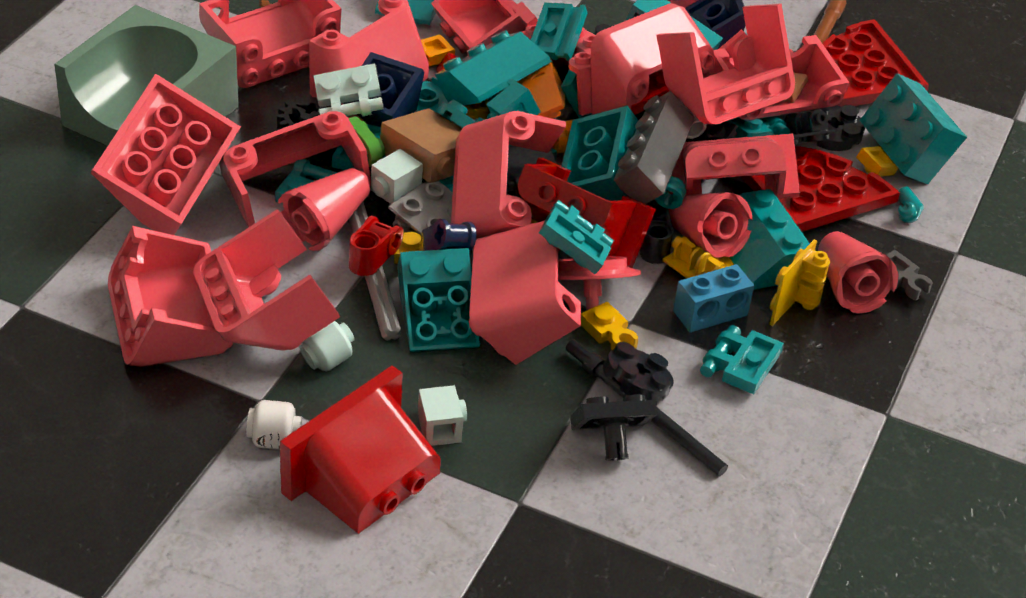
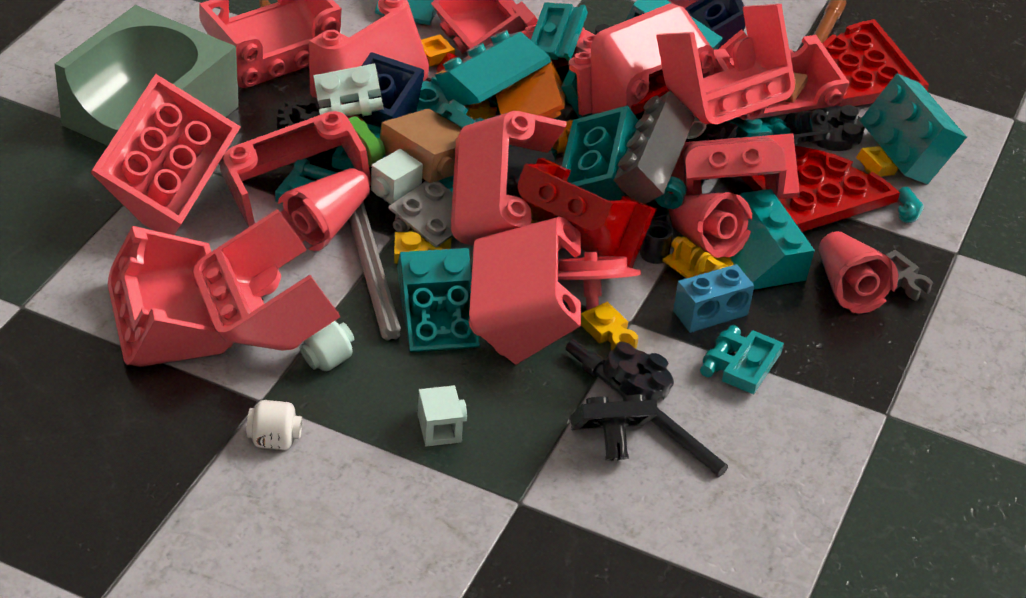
(359, 454): red windscreen -> none
(373, 246): red piece -> none
(449, 236): dark blue piece -> none
(513, 98): teal brick -> none
(576, 236): teal plate -> none
(800, 281): yellow hinge -> none

